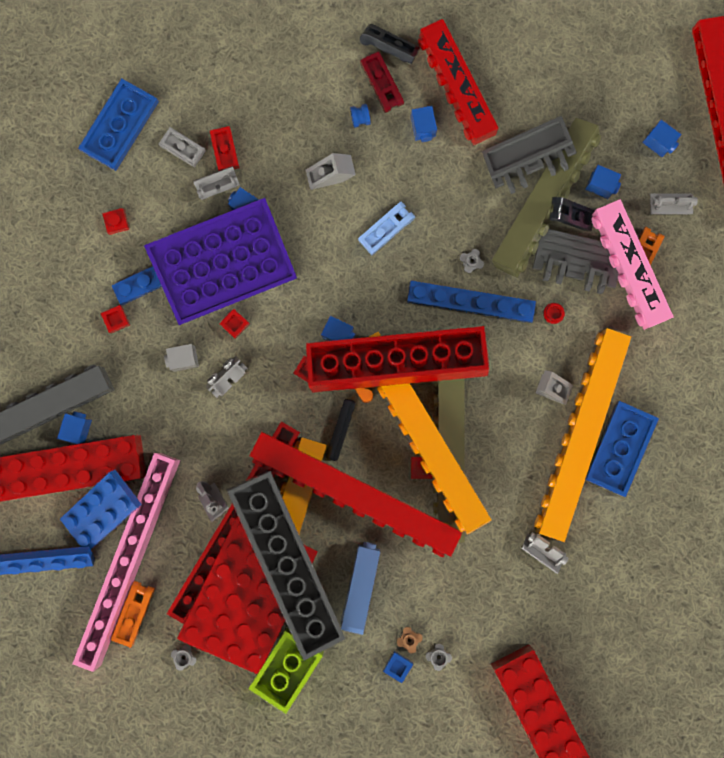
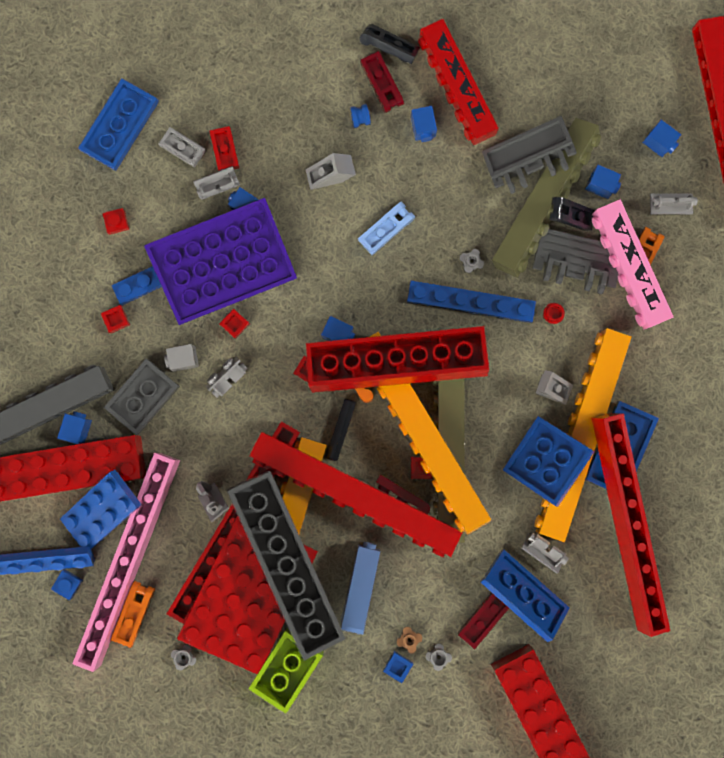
(66, 584): none -> blue plate
(141, 397): none -> dark grey plate
(403, 495): none -> dark red plate
(483, 620): none -> dark red plate
(525, 595): none -> blue plate
(548, 461): none -> blue plate
(630, 524): none -> red brick

